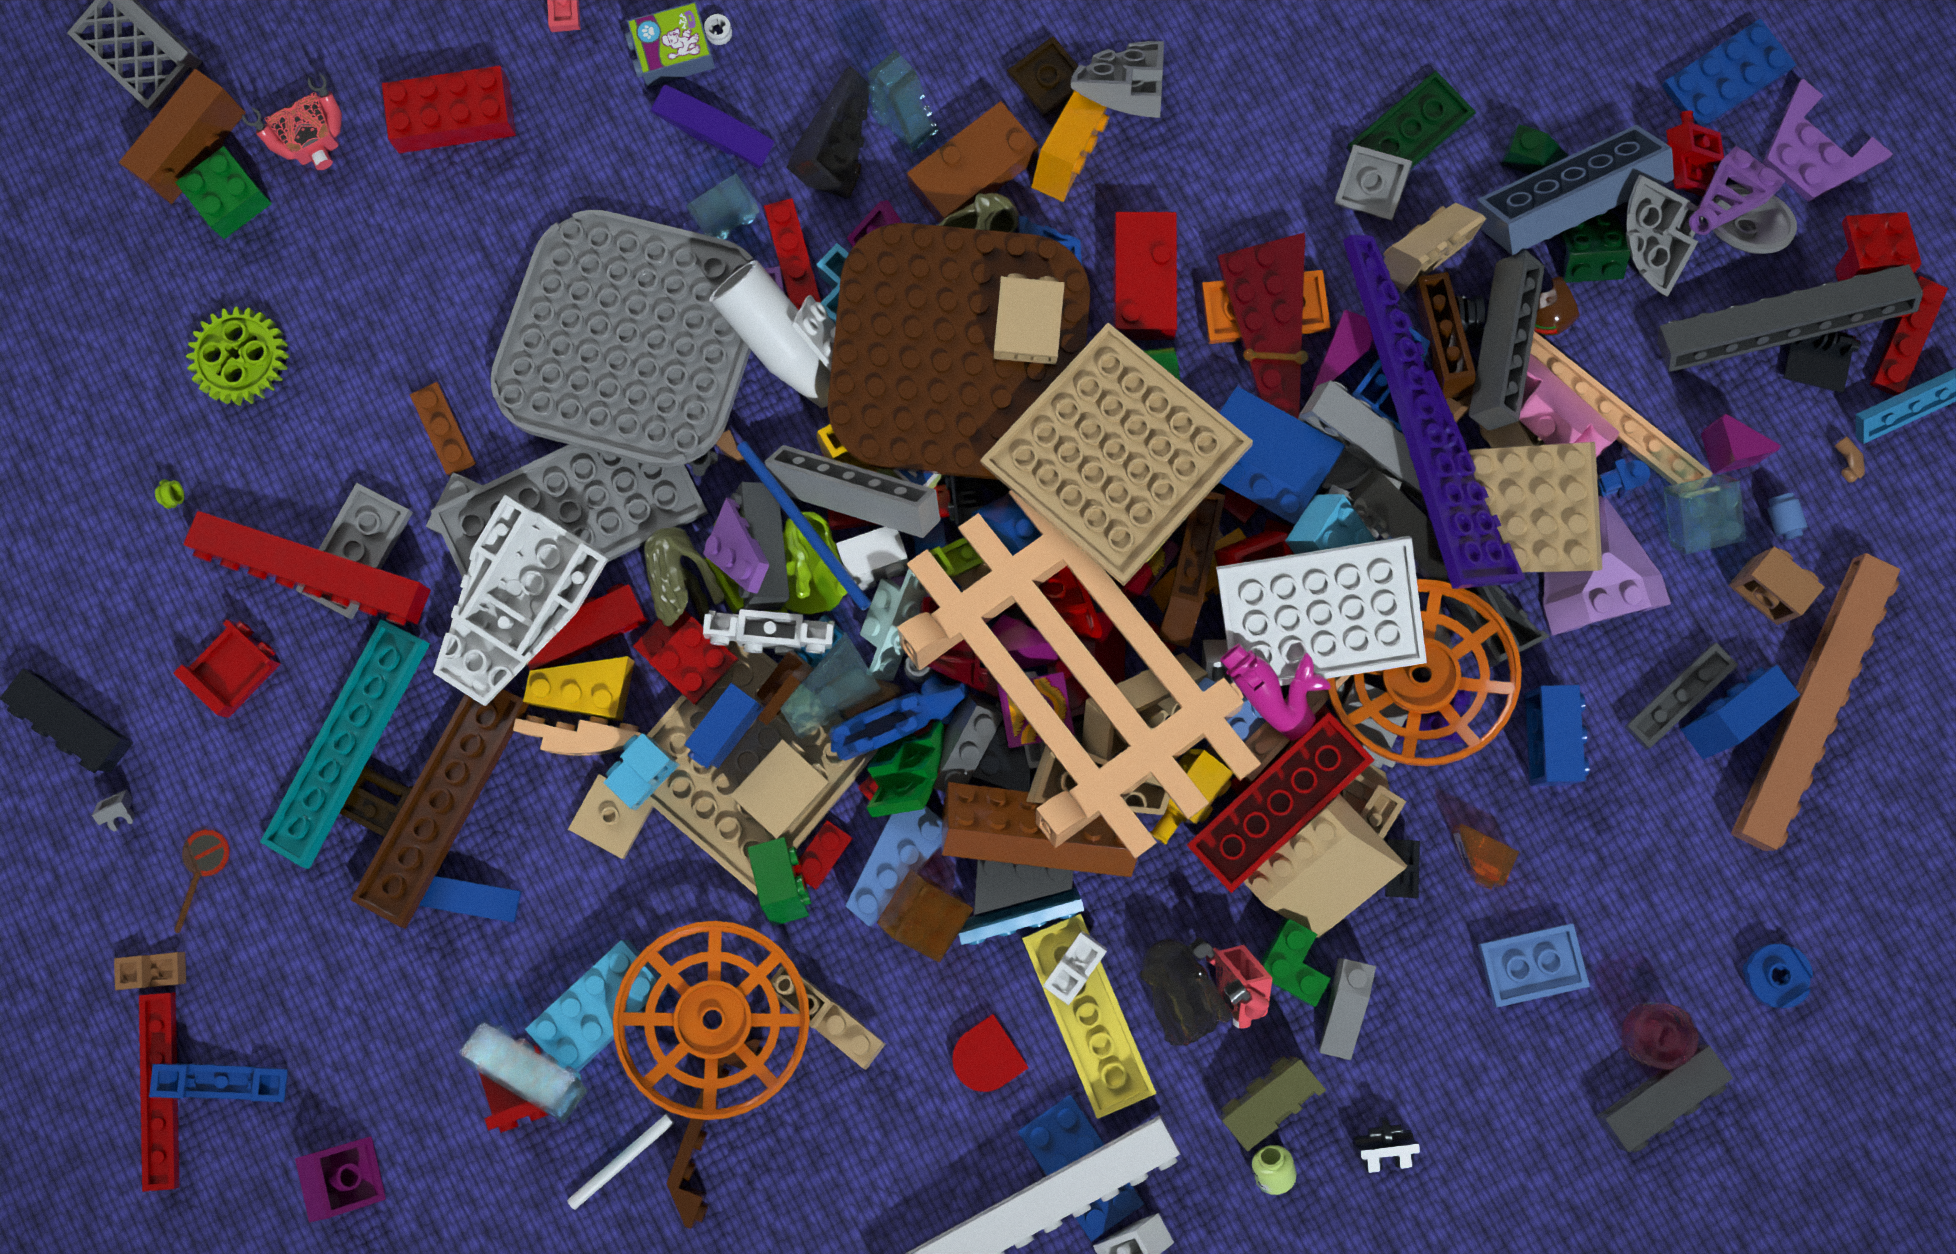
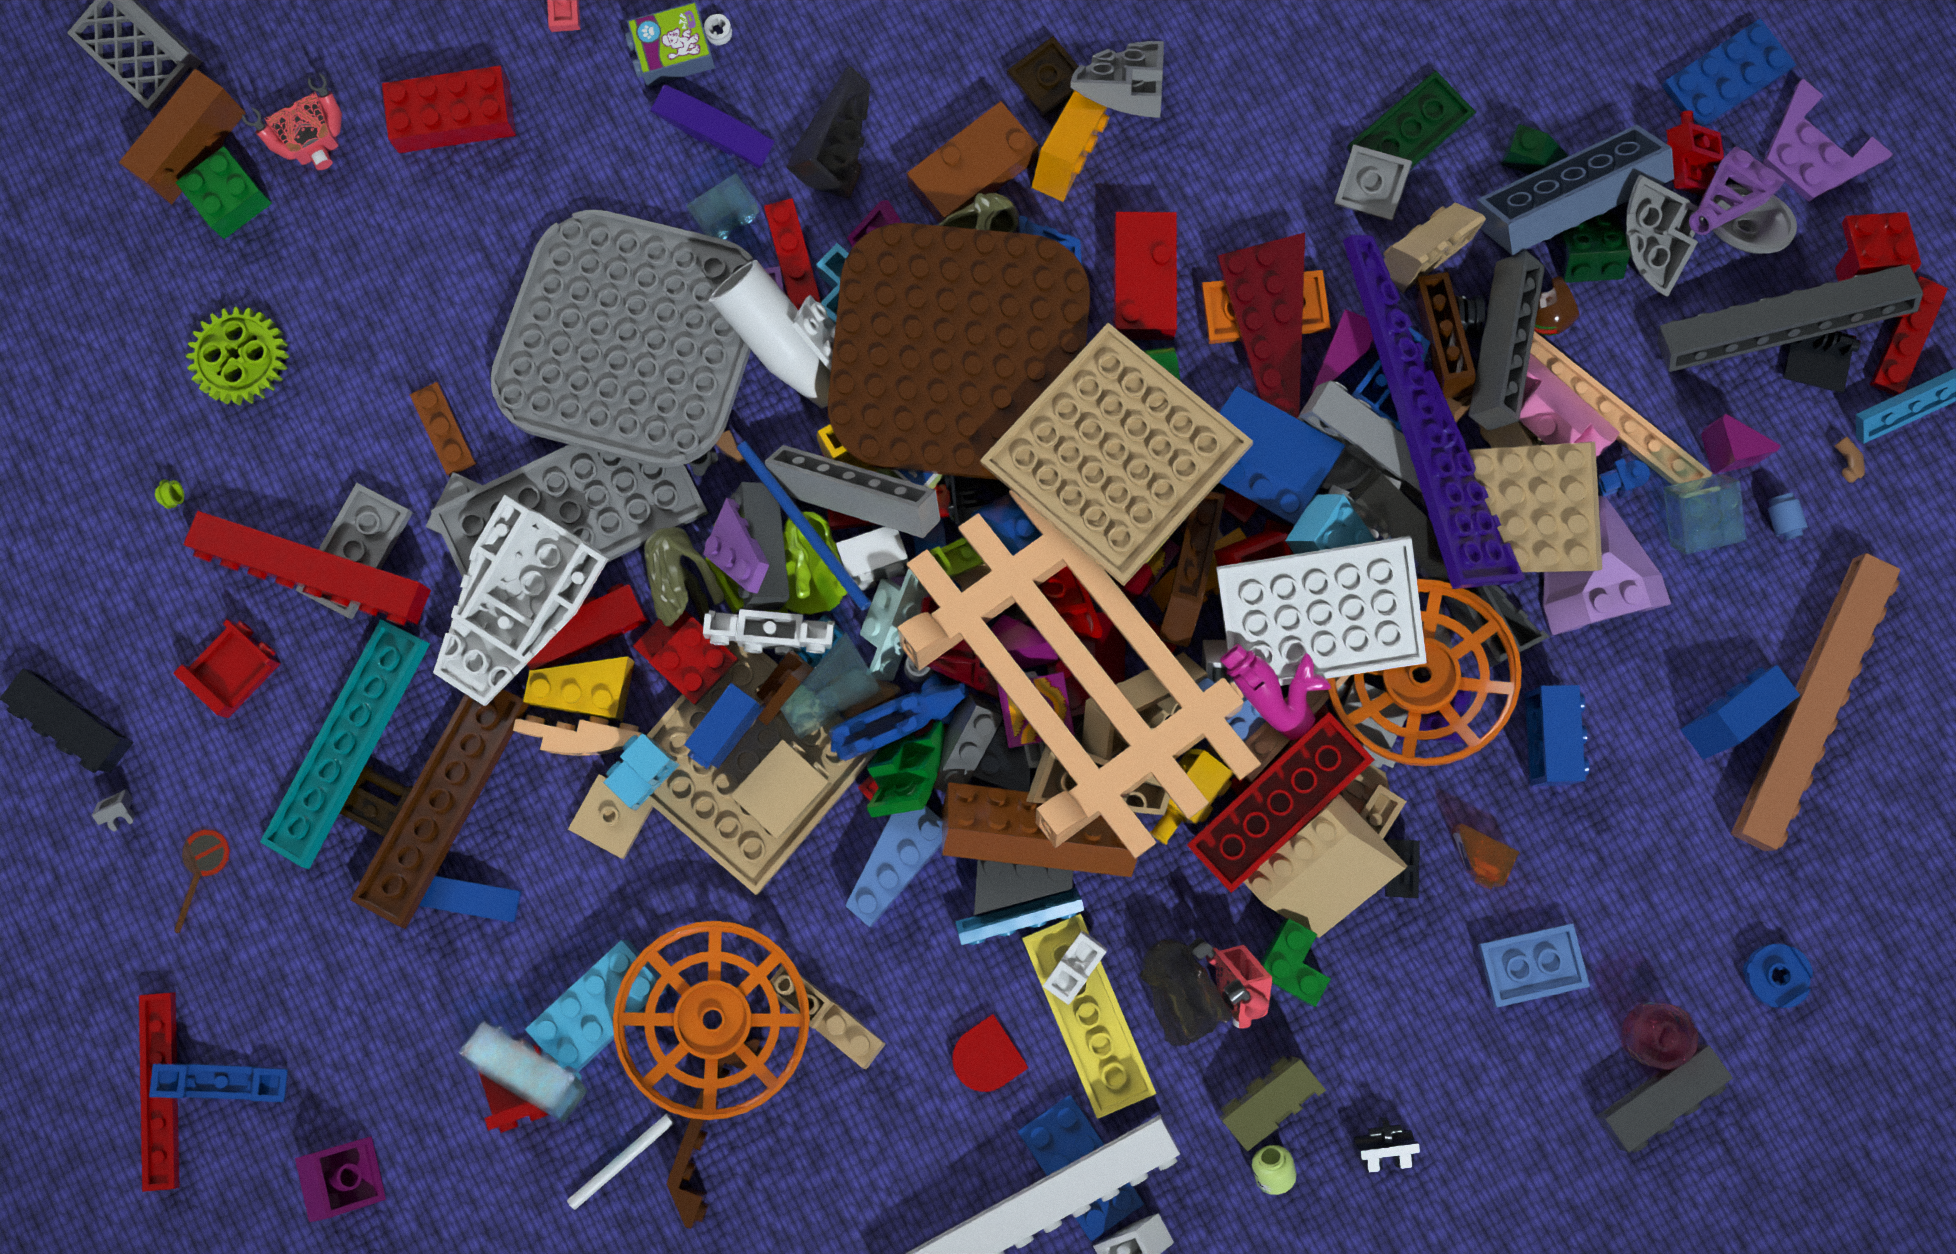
(150, 970): medium nougat slope -> none
(778, 887): green brick -> none
(822, 854): red plate -> none
(898, 103): clear light blue wedge -> none
(924, 915): clear orange brick -> none
(1029, 319): tan brick -> none
(1301, 357): clear yellow hinge -> none
(1346, 1007): light grey slope -> none
(1680, 695): dark grey plate -> none
(1777, 585): medium nougat brick -> none

